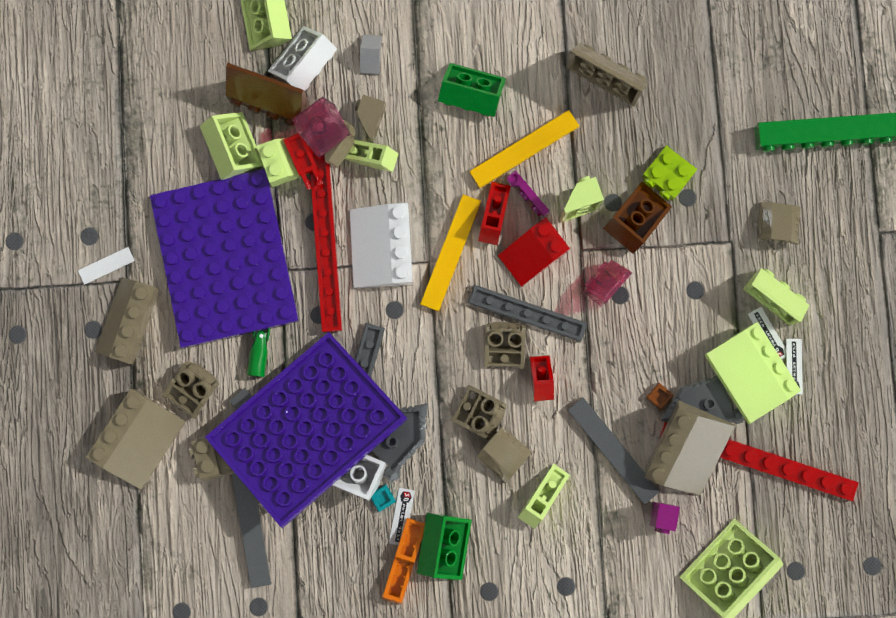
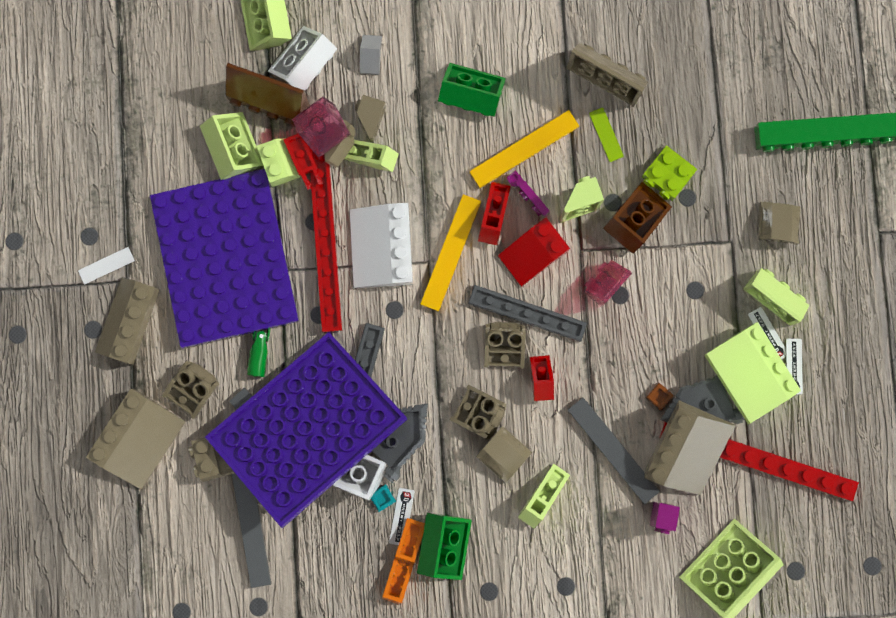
(606, 134): none -> lime sticker

